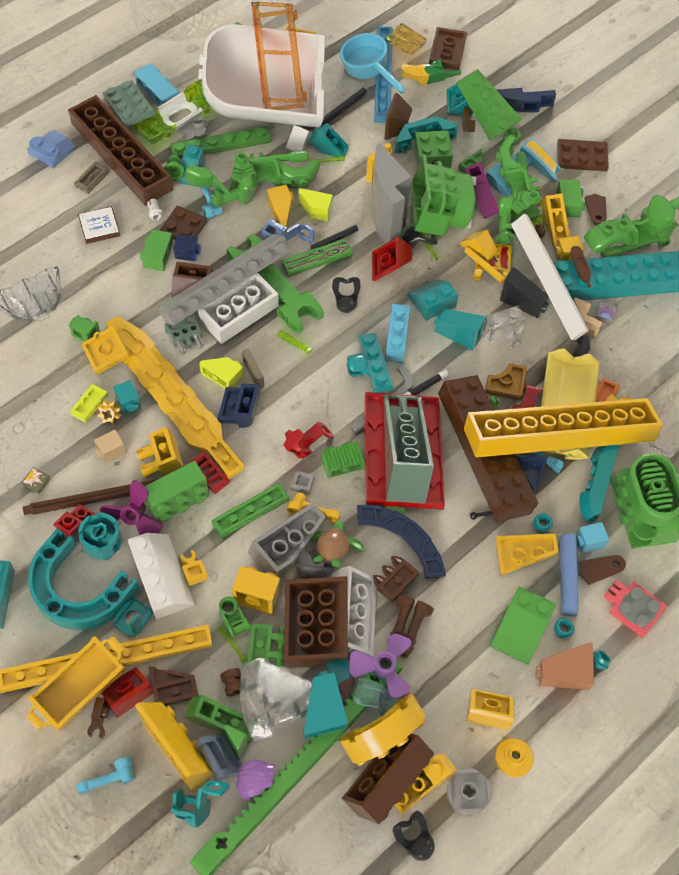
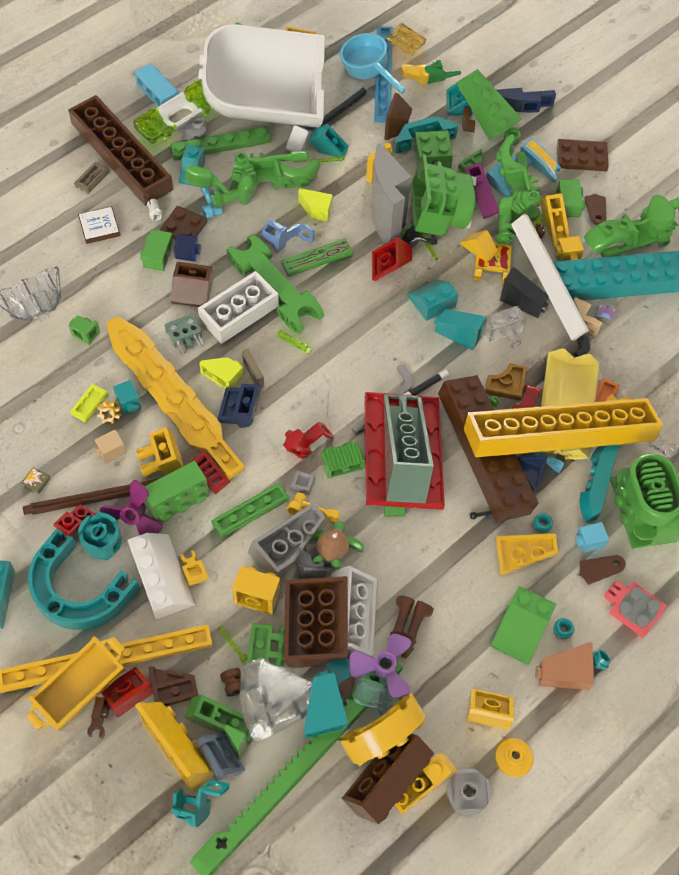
(50, 148): medium blue slope -> none
(105, 350): yellow plate -> none
(123, 771): medium azure brick -> none
(128, 103): sand green plate -> none
(136, 624): teal piece -> none
(174, 167): bright green piece -> none
(223, 279): light grey brick -> none
(234, 620): bright green piece -> none
(254, 778): medium lavender hair -> none
(257, 20): clear orange windscreen -> none
(280, 203): yellow slope -> none
(335, 237): black bar -> none
(346, 303): black piece -> none
(370, 363): teal plate -> none
(396, 578): reddish brown plate -> none
(397, 333): medium azure brick -> none
(407, 530): dark blue tile -> none
(421, 847): black piece -> none
(448, 47): reddish brown plate -> none
(484, 265): yellow piece -> none
(568, 575): medium blue brick -> none
(580, 264): reddish brown piece -> none

